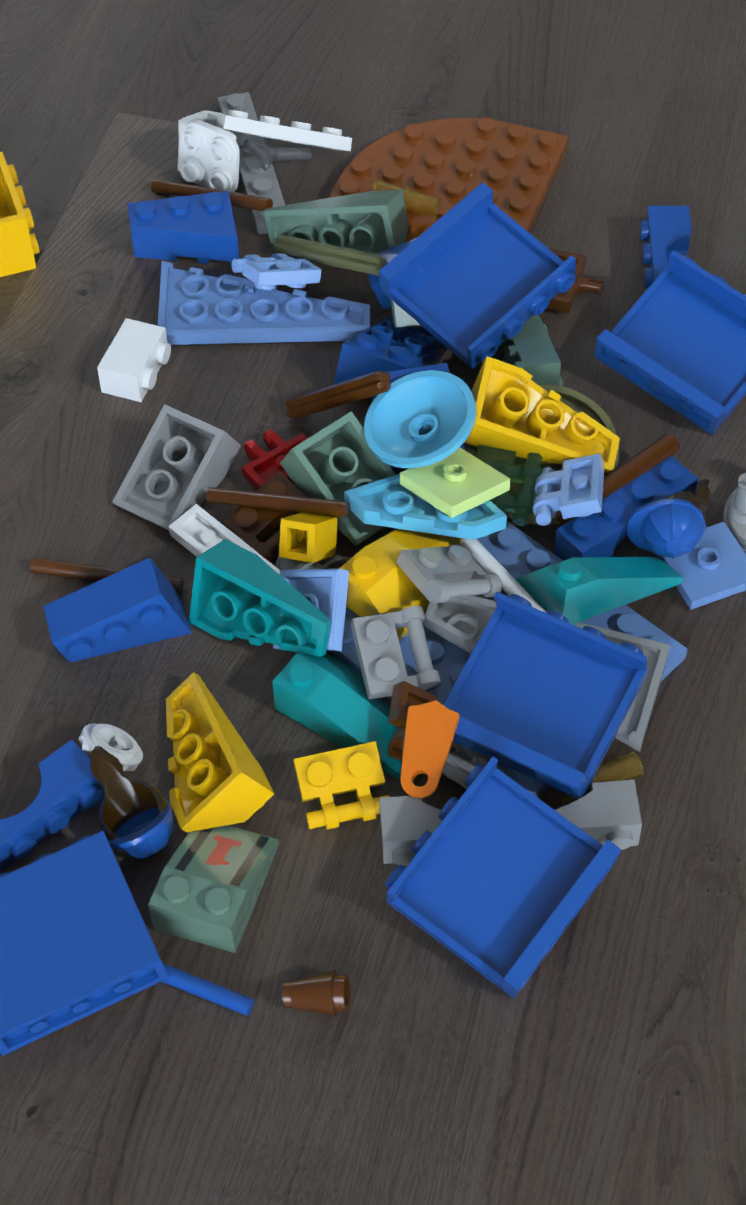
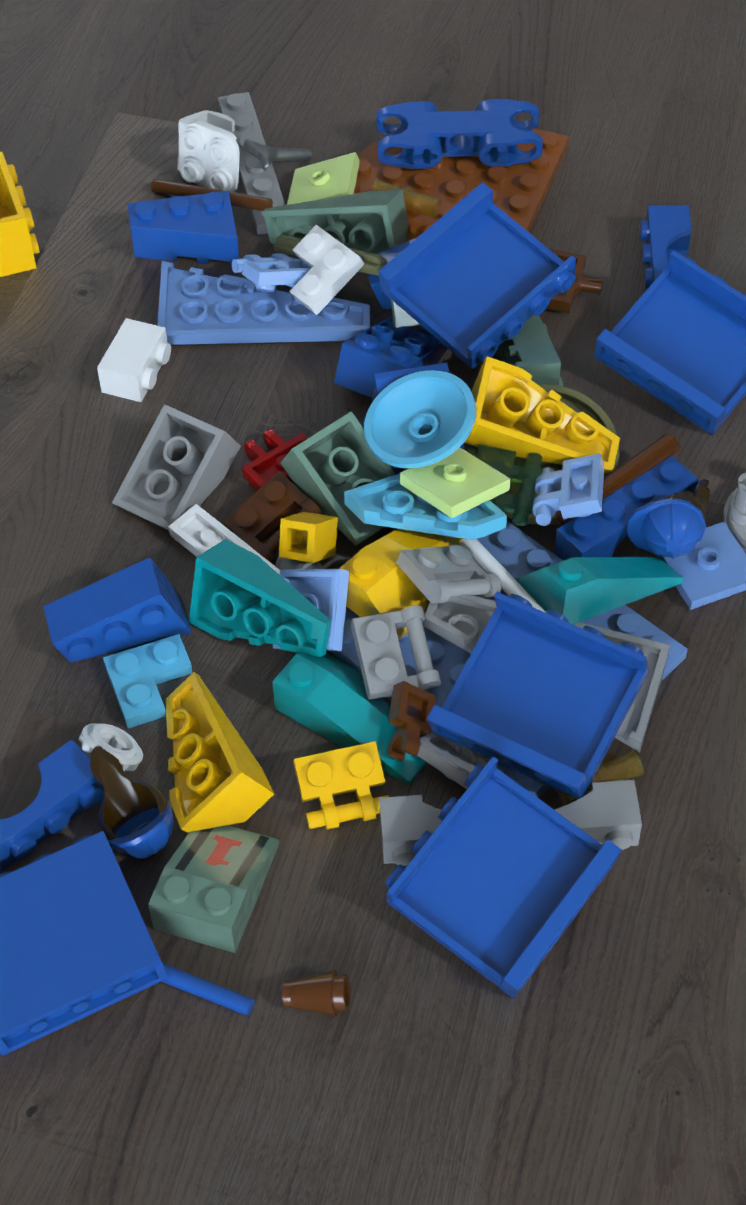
(84, 571): reddish brown bar -> none
(137, 673): none -> medium azure plate
(278, 502): reddish brown bar -> none
(298, 132): white plate -> none
(325, 179): none -> yellowish green plate
(330, 271): none -> white plate
(338, 394): reddish brown axle -> none
(427, 746): orange piece -> none
(432, 134): none -> blue piece

